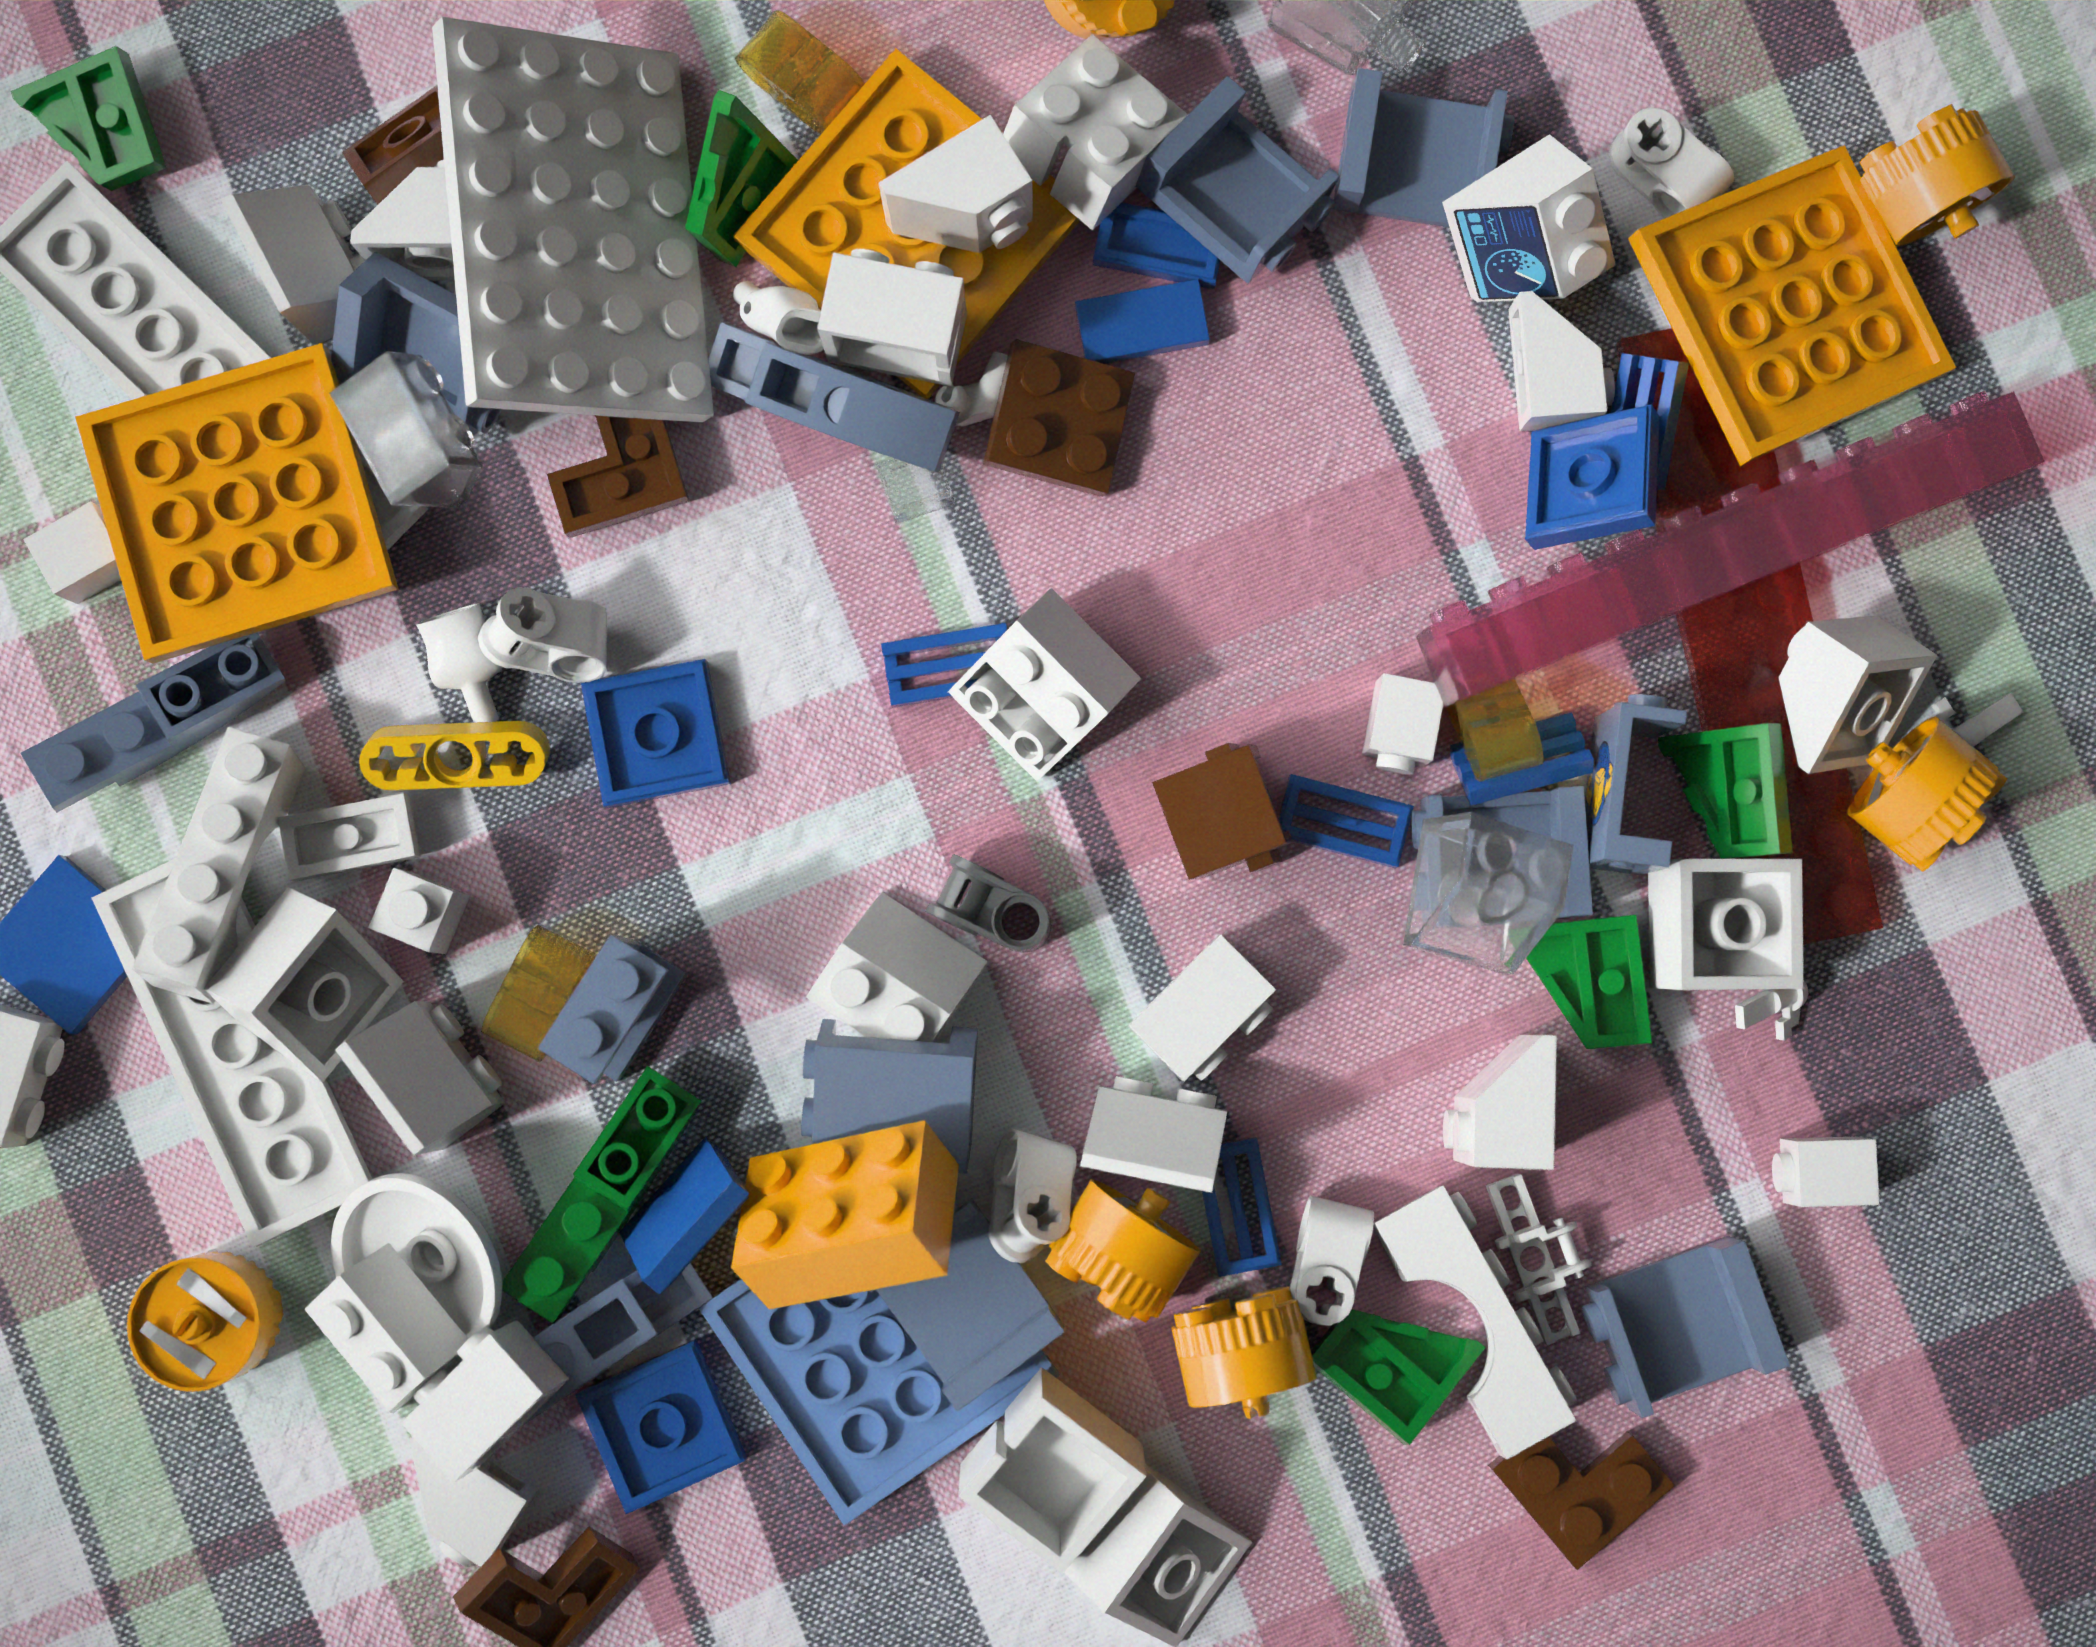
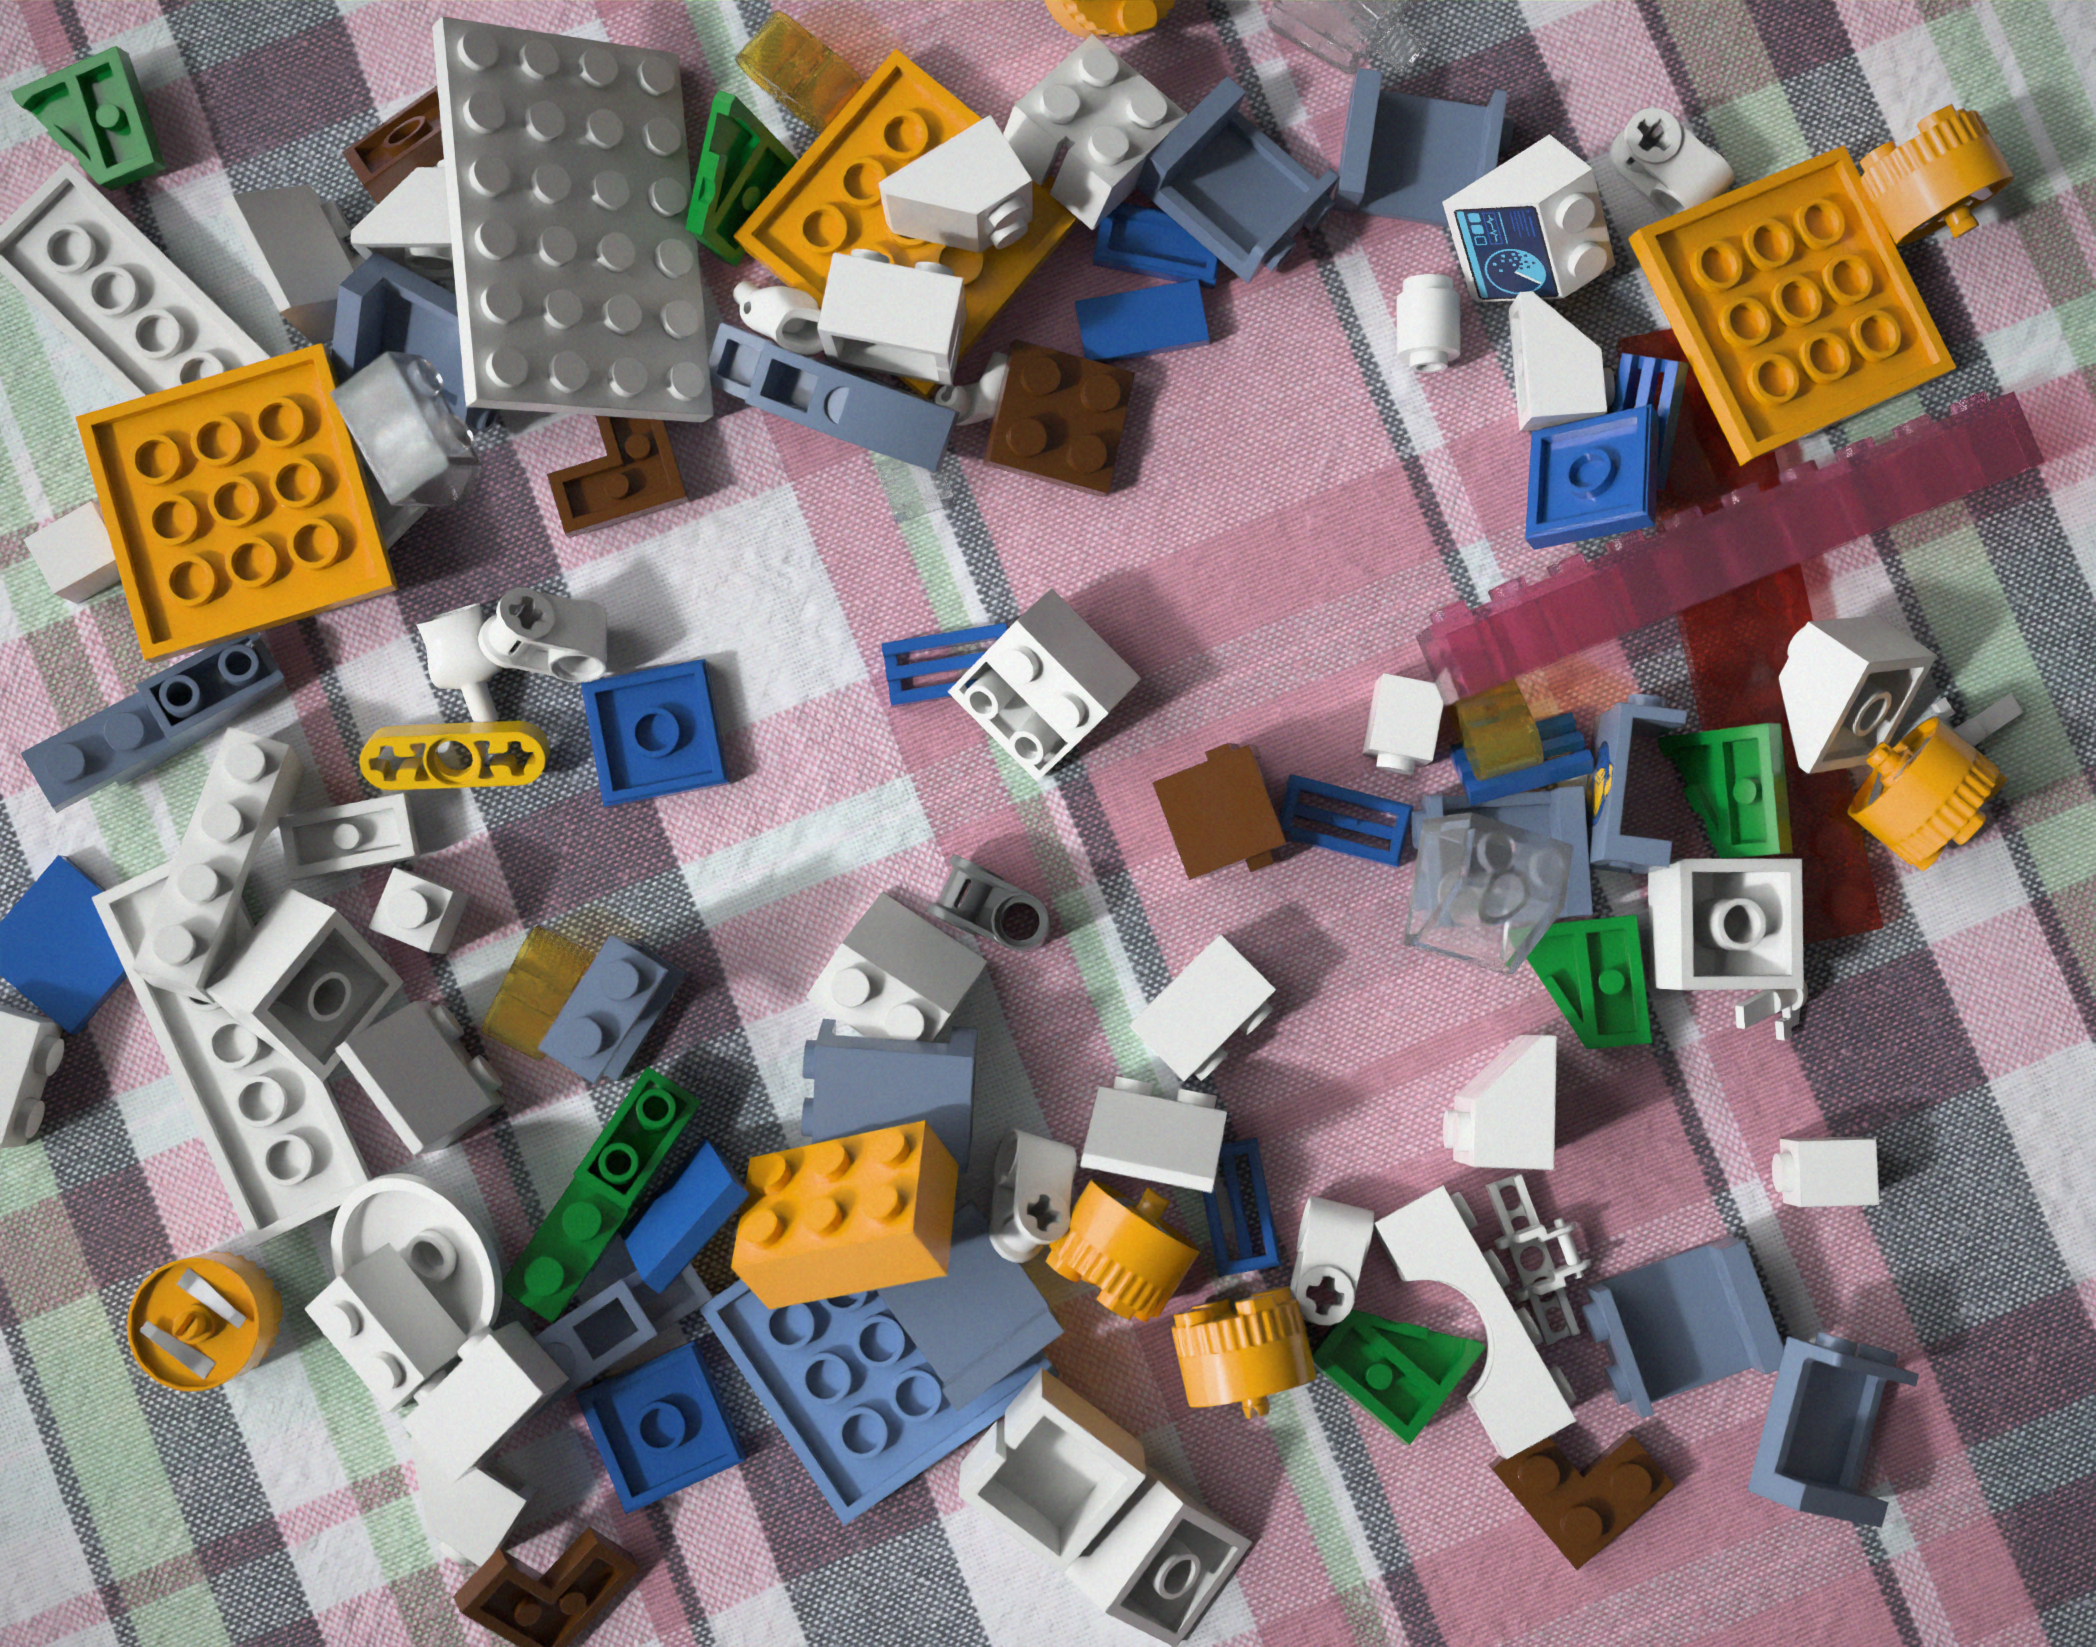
(1428, 323): none -> white brick
(1823, 1427): none -> sand blue panel

